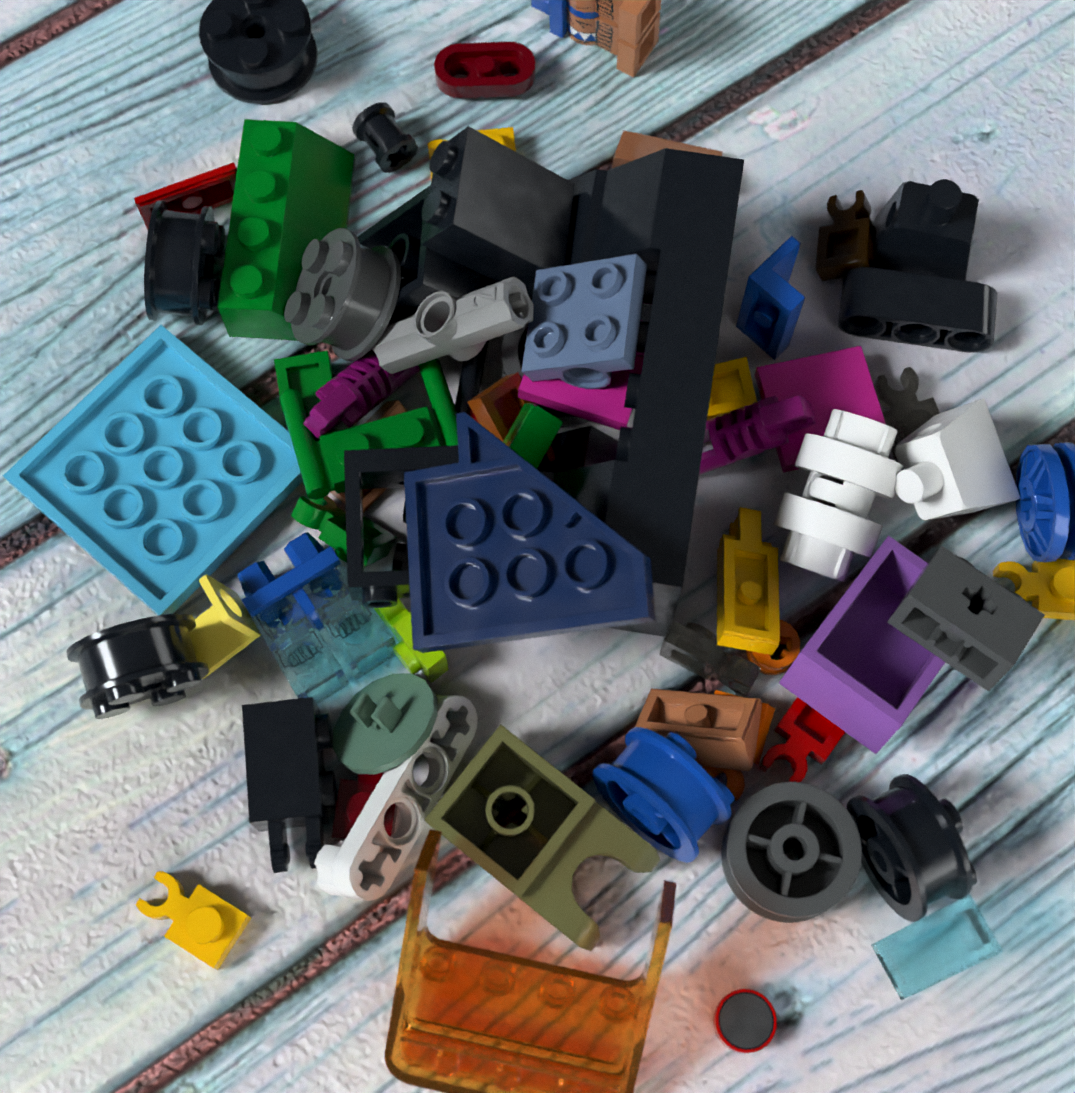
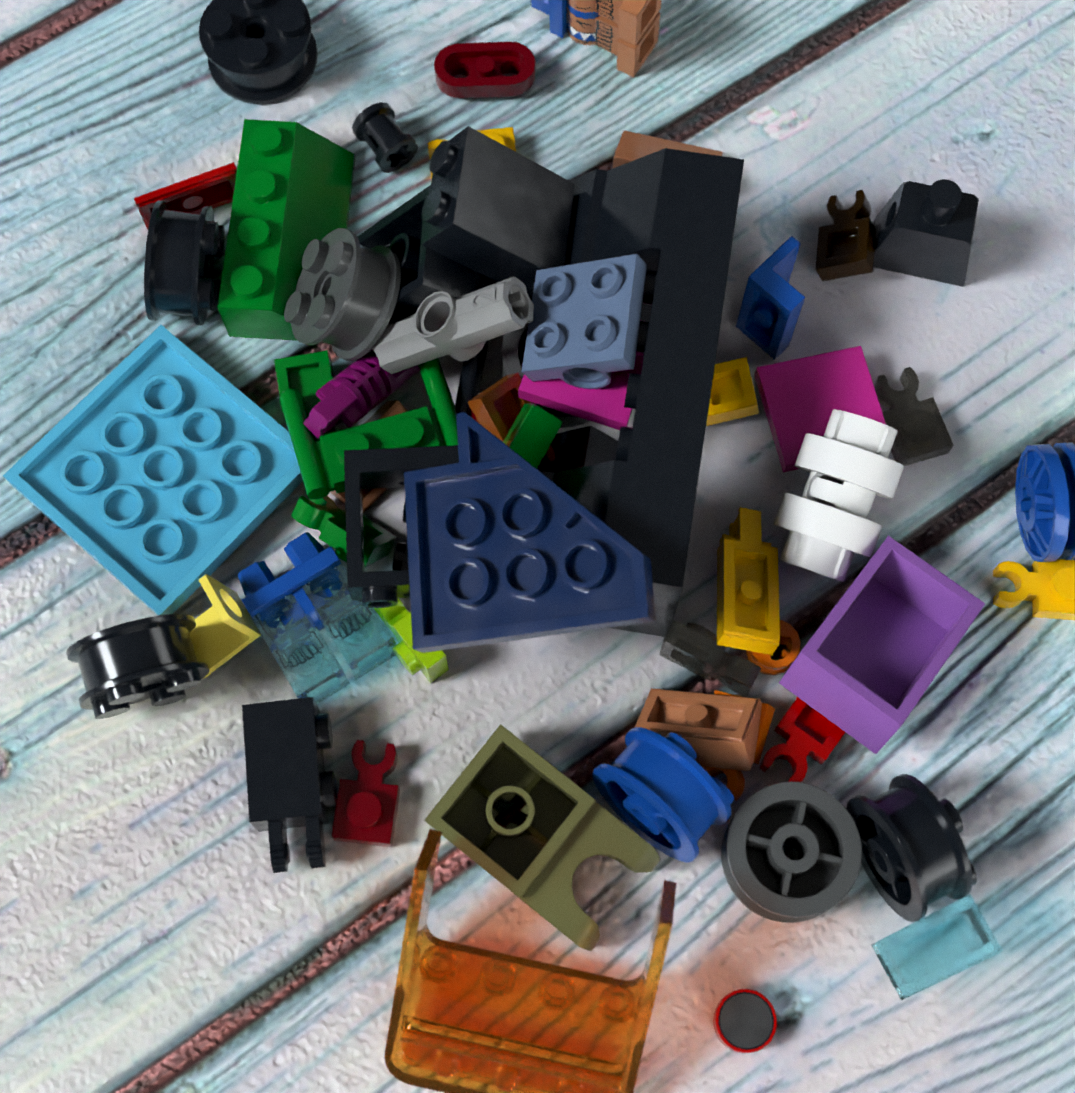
(200, 924): yellow plate -> none
(354, 865): white beam -> none
(385, 723): sand green piece -> none
(753, 430): magenta hinge -> none
(918, 309): black beam -> none
(954, 464): white torso -> none
(966, 619): dark grey brick -> none

